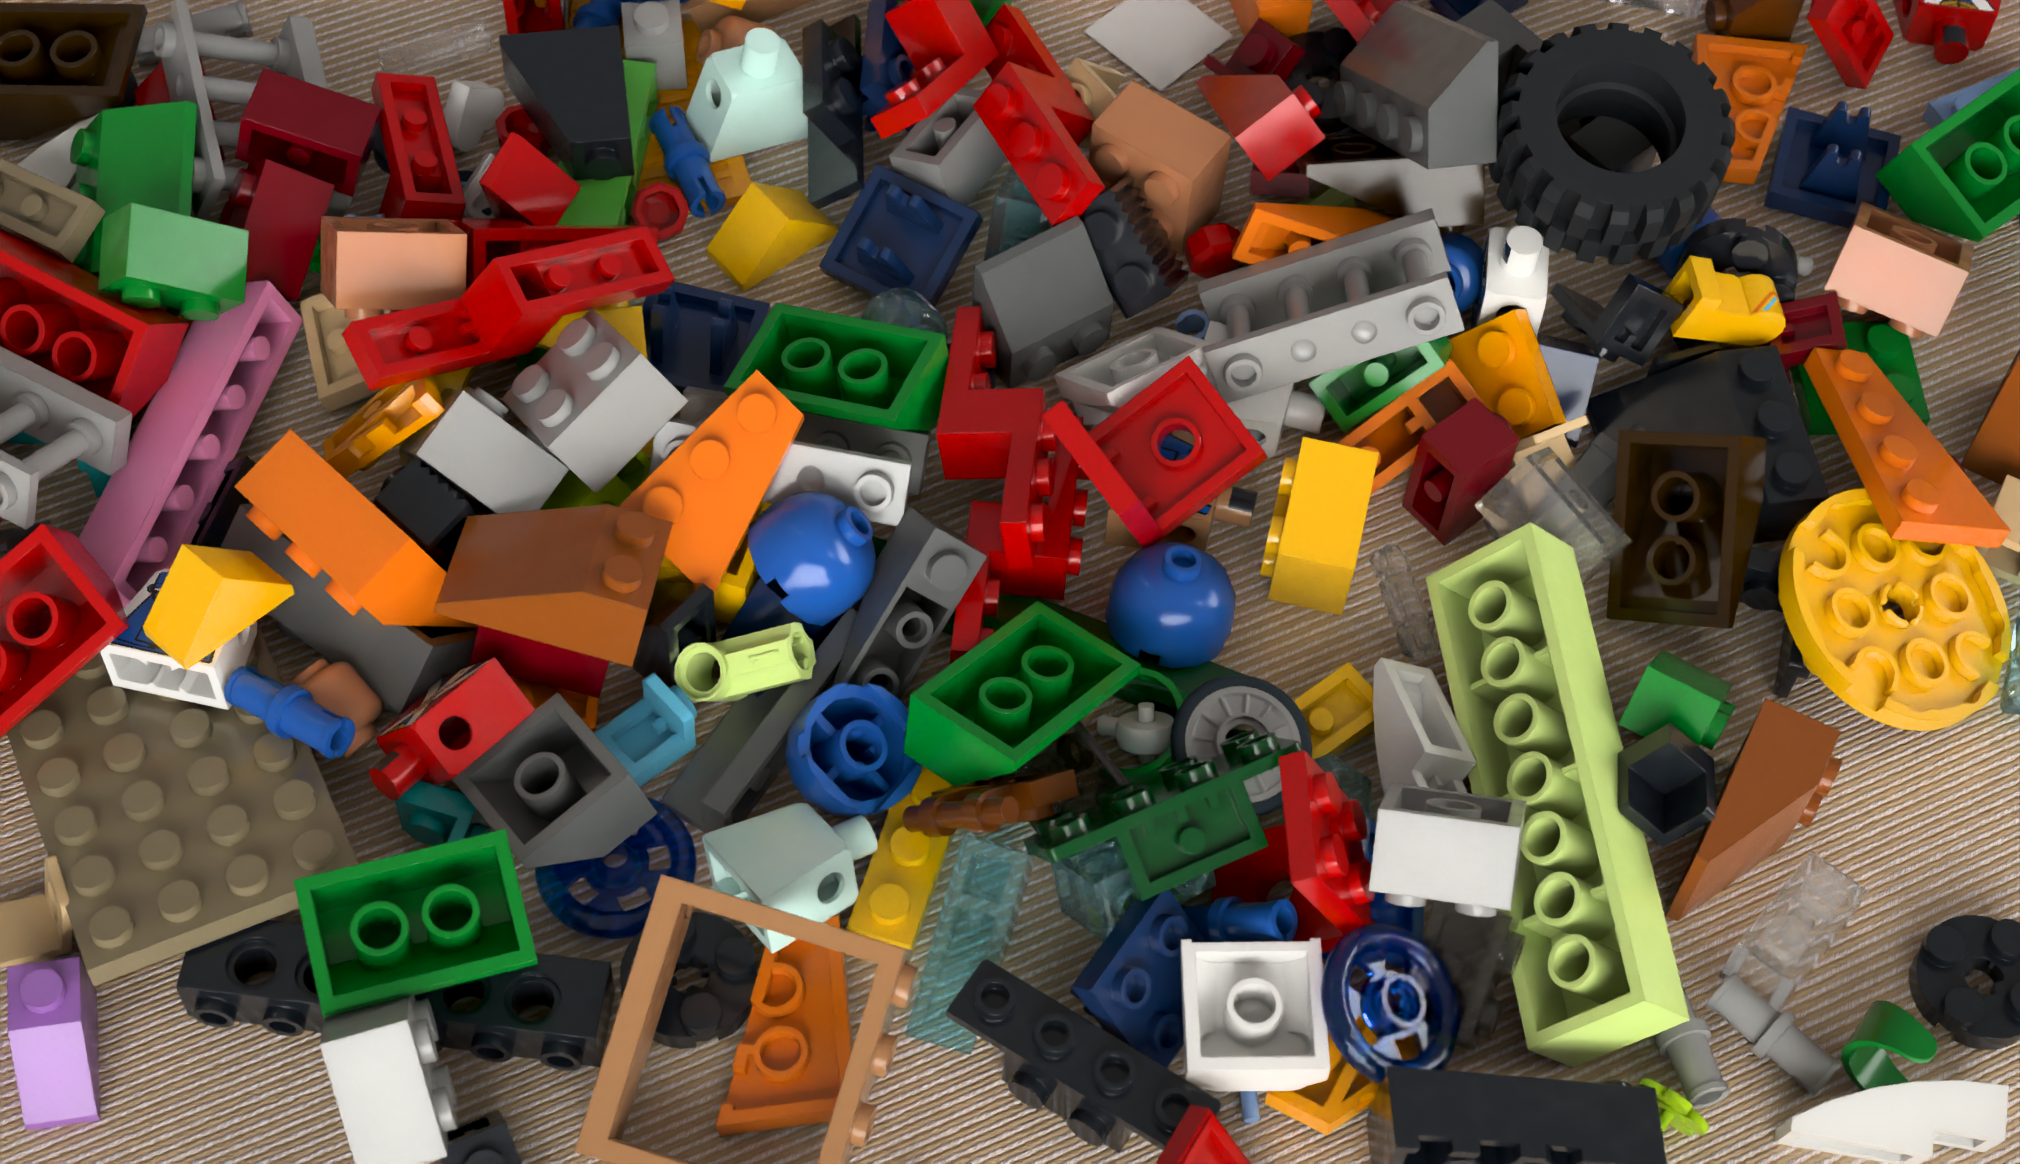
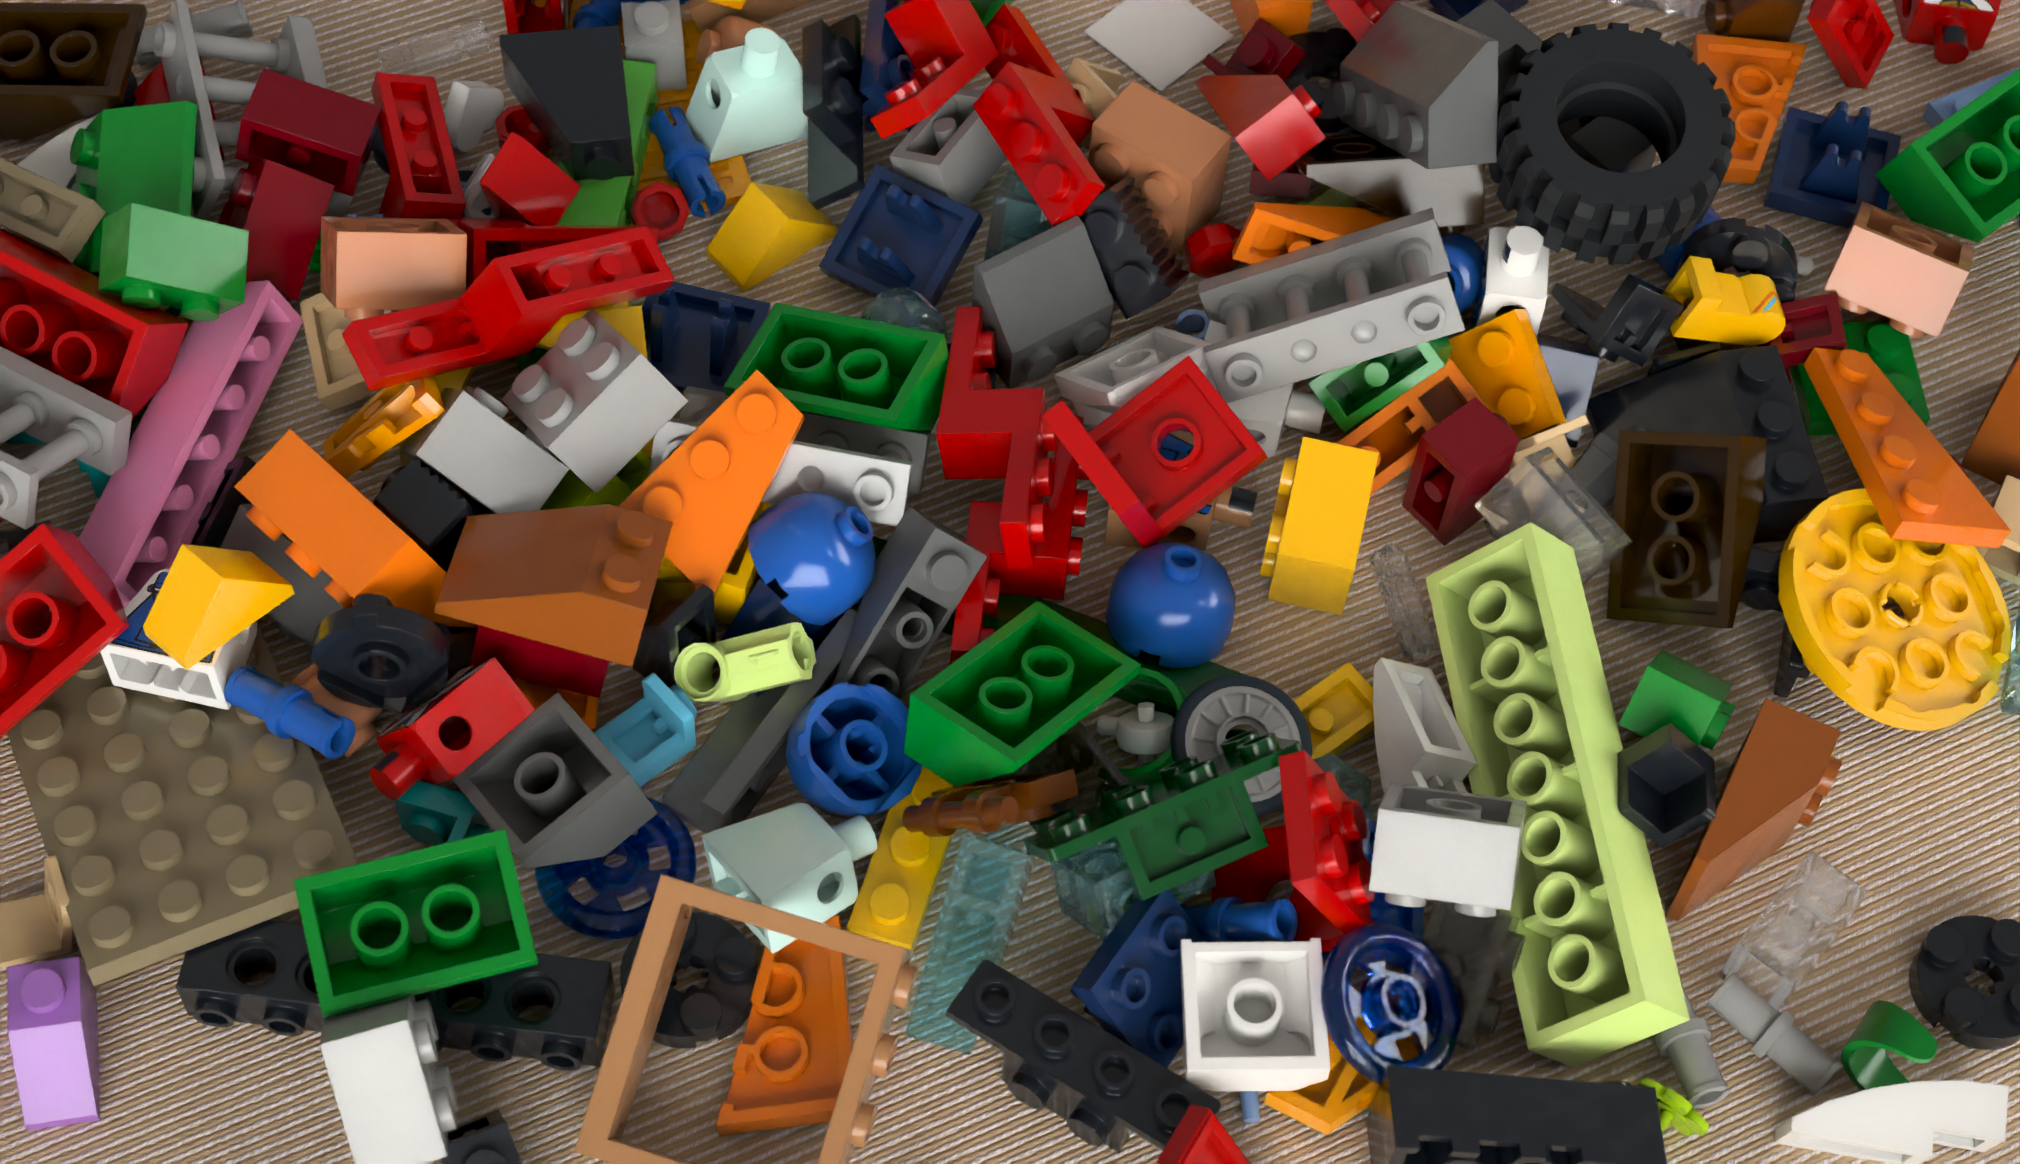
(409, 648): none -> black plate

